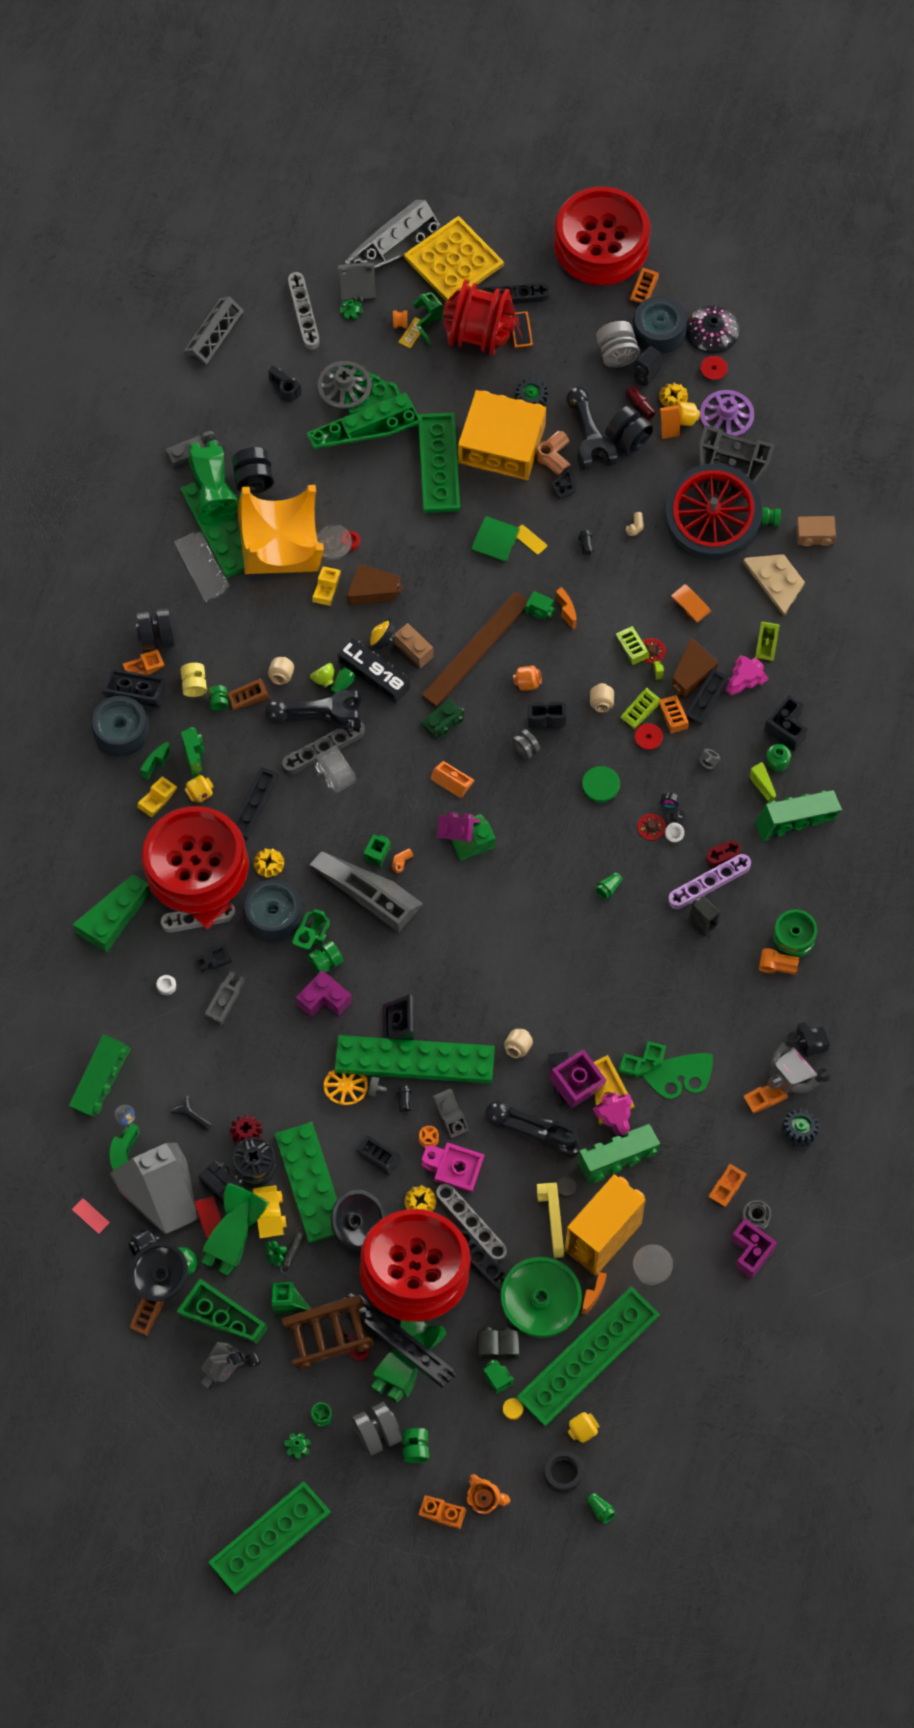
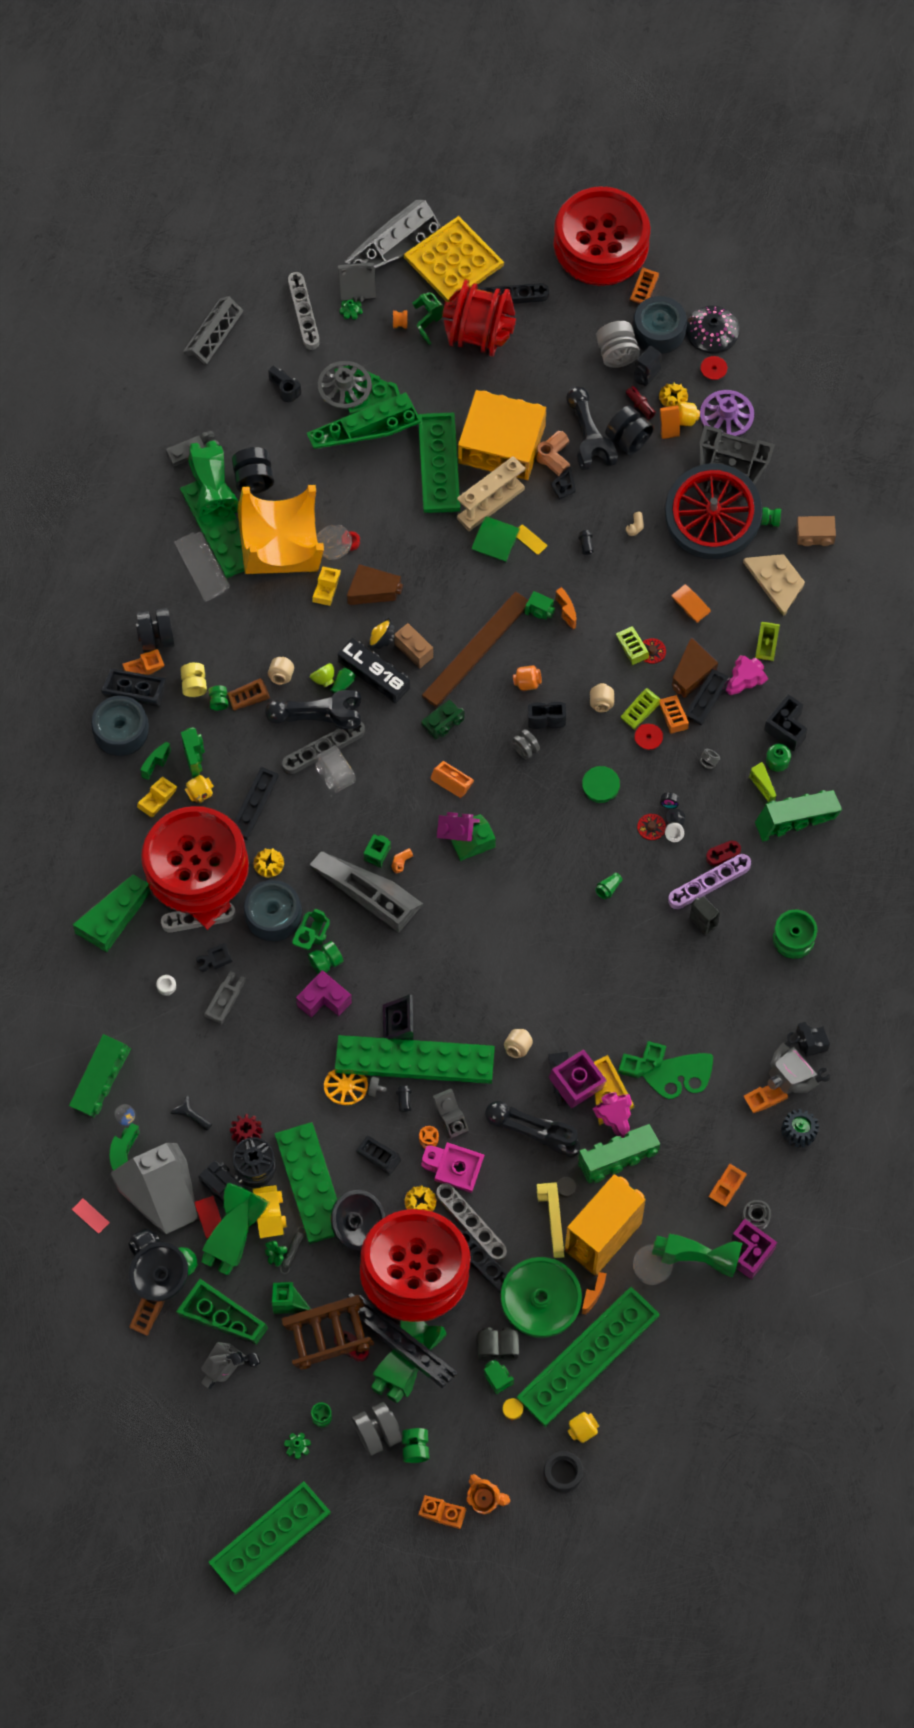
(410, 334): yellow sticker -> none
(491, 493): none -> tan fence
(522, 331): black slope -> none
(532, 391): black wheel -> none
(601, 1509): green cone -> none
(658, 669): lime tile -> none
(678, 1248): none -> green hips
(773, 961): orange piece -> none

